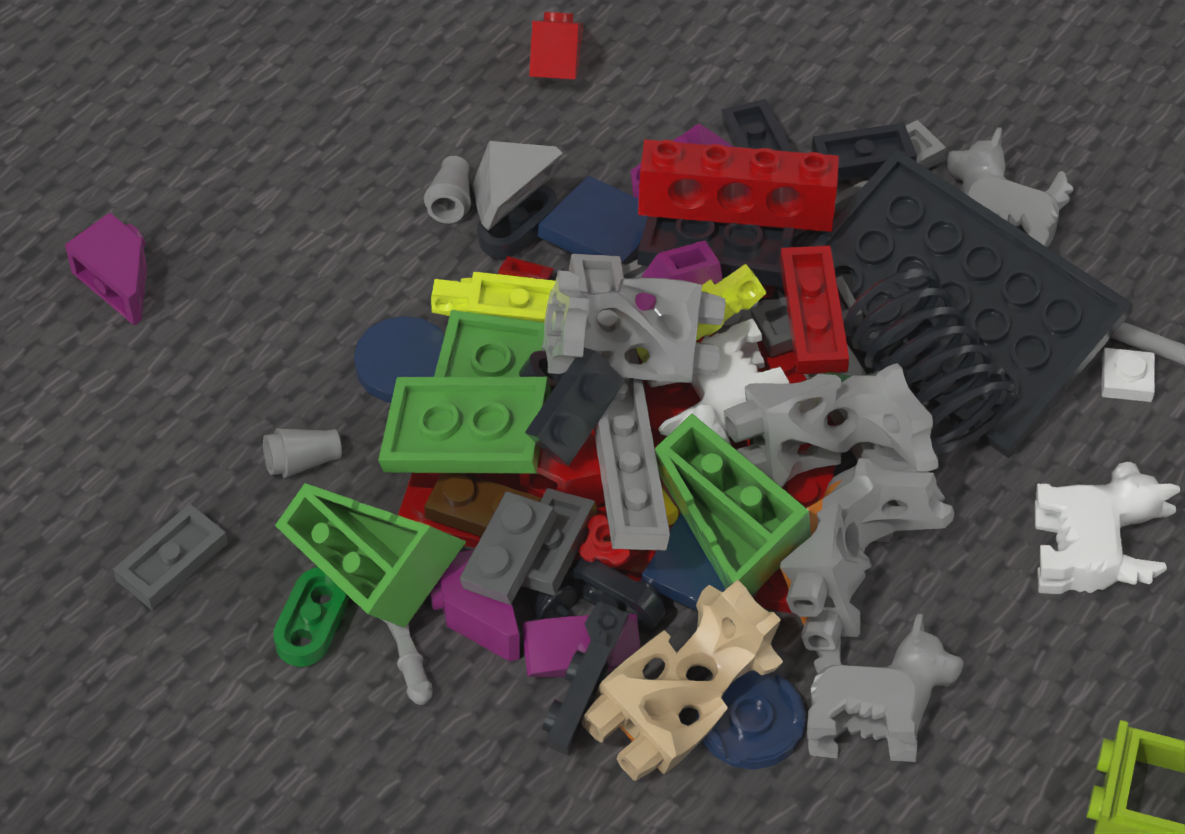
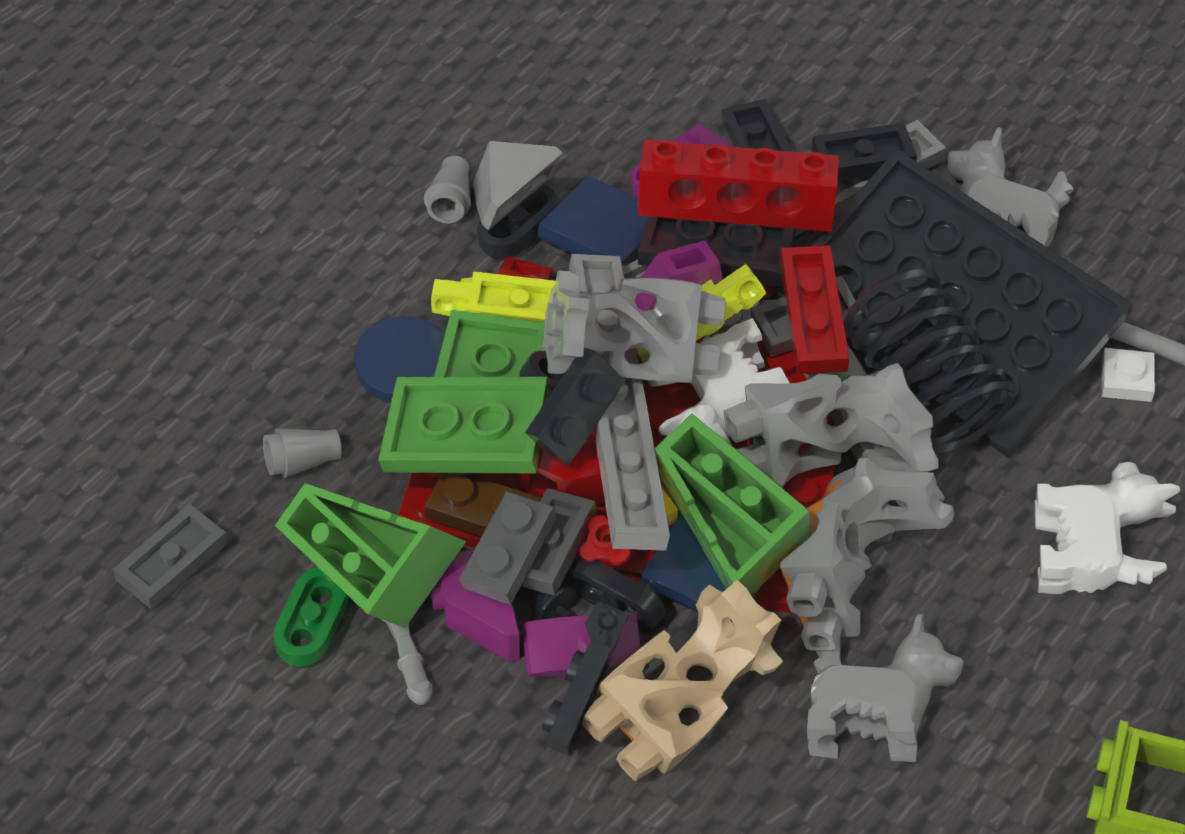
(112, 264): magenta slope -> none
(555, 46): red slope -> none
(749, 736): dark blue tile -> none

